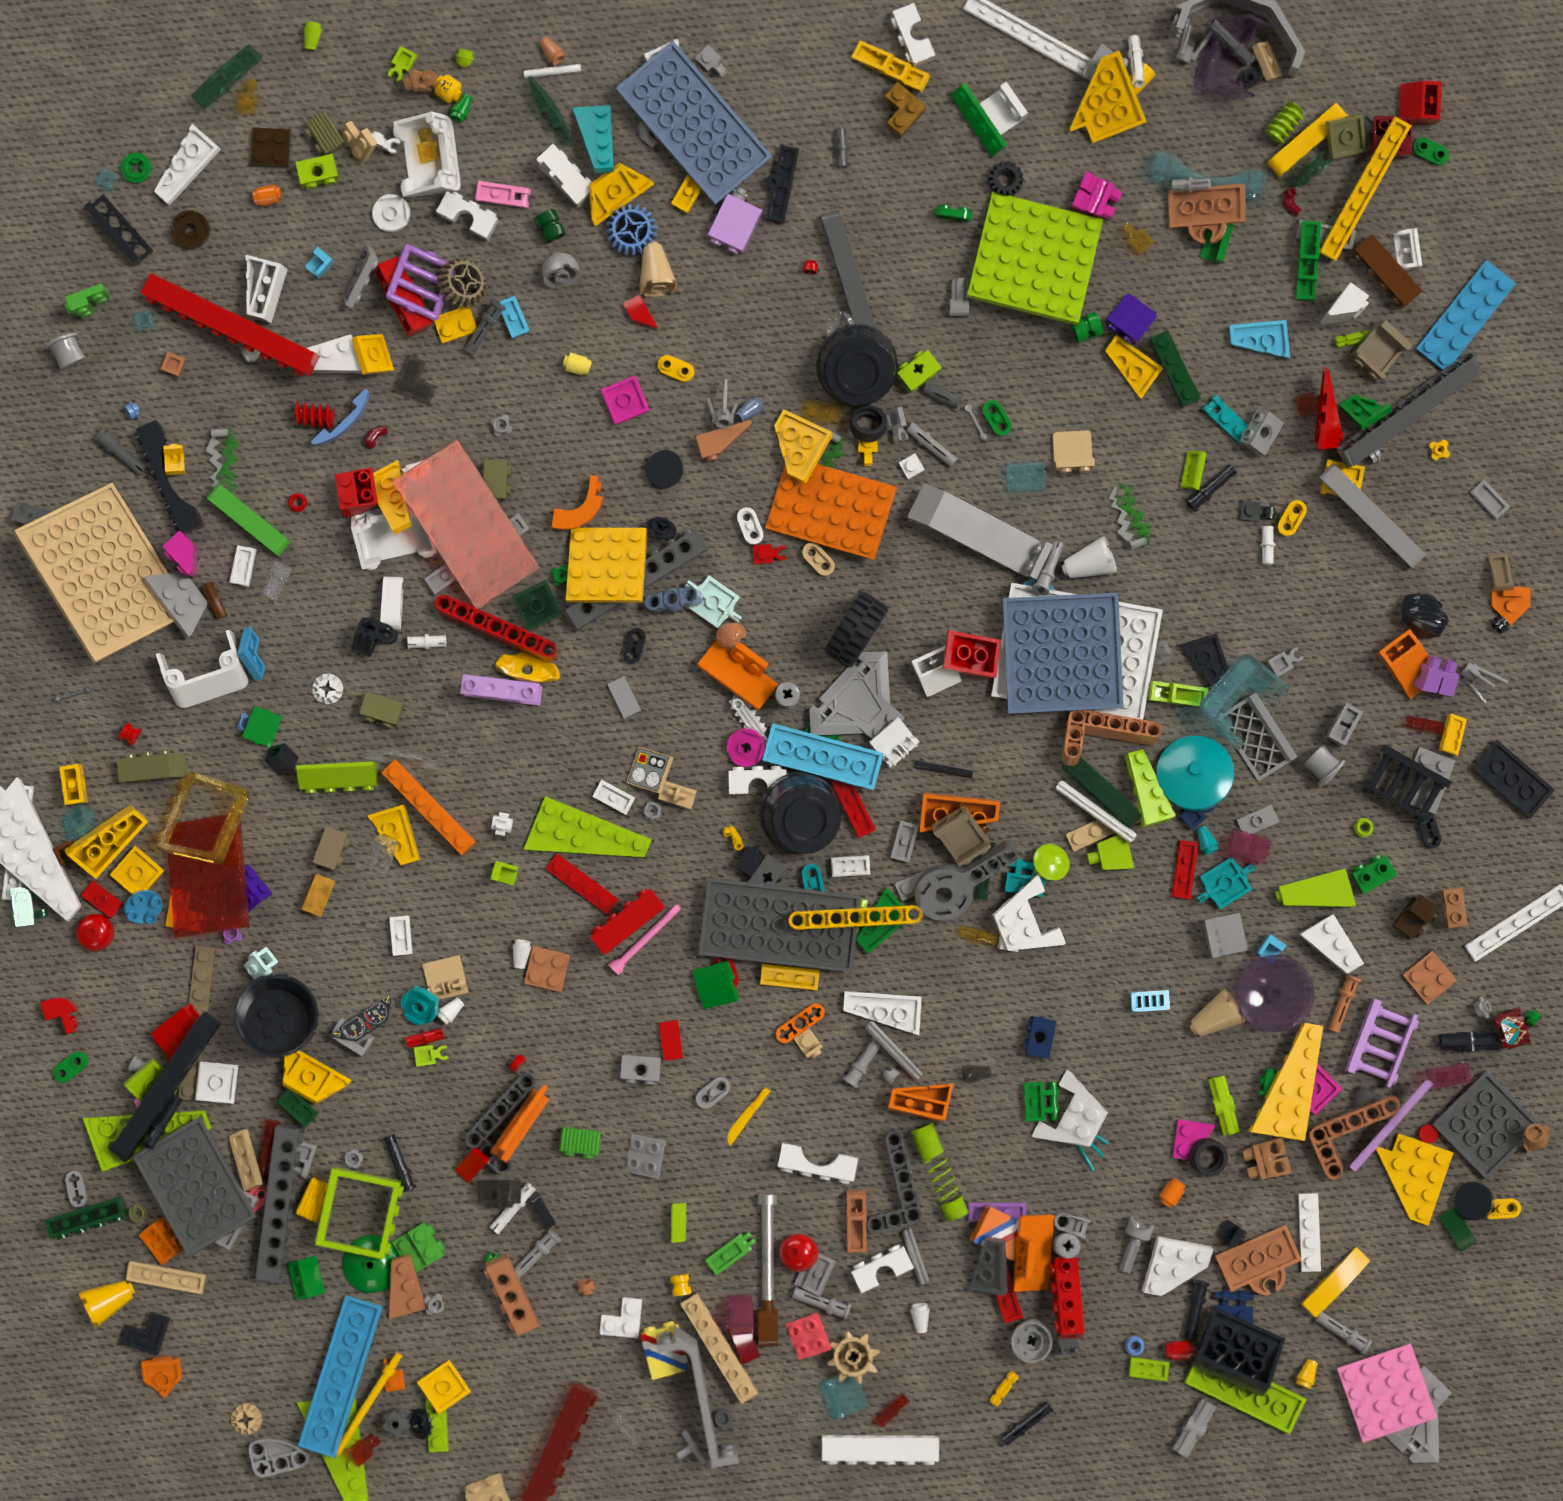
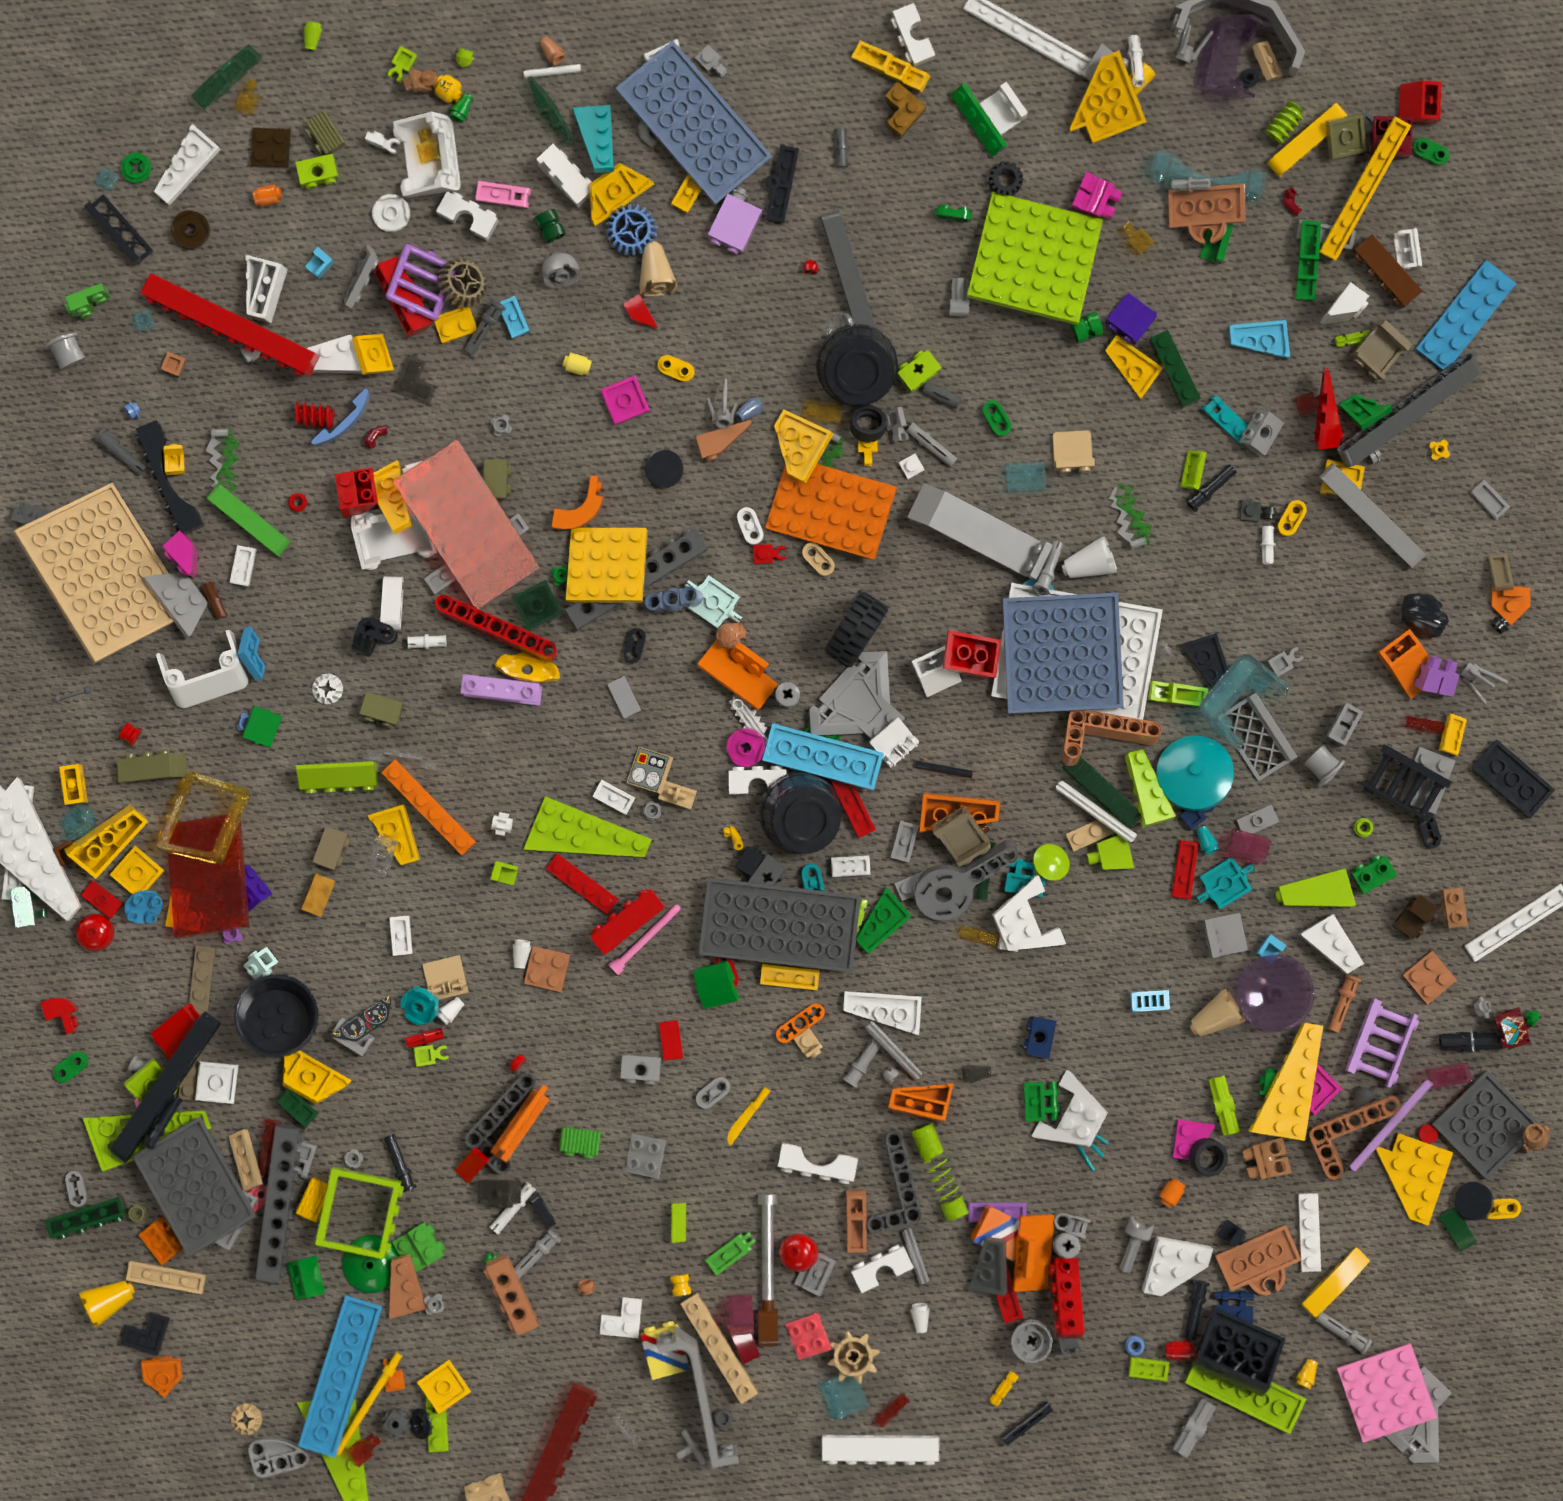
(278, 578): clear piece -> none
(281, 759): black panel -> none
(360, 143): tan plate -> none
(662, 524): black gear -> none
(831, 1306): light grey pin -> none
(864, 921): yellow beam -> none
(968, 408): light grey hinge -> none
(1236, 48): dark grey pin -> none
(1311, 170): clear green plate -> none

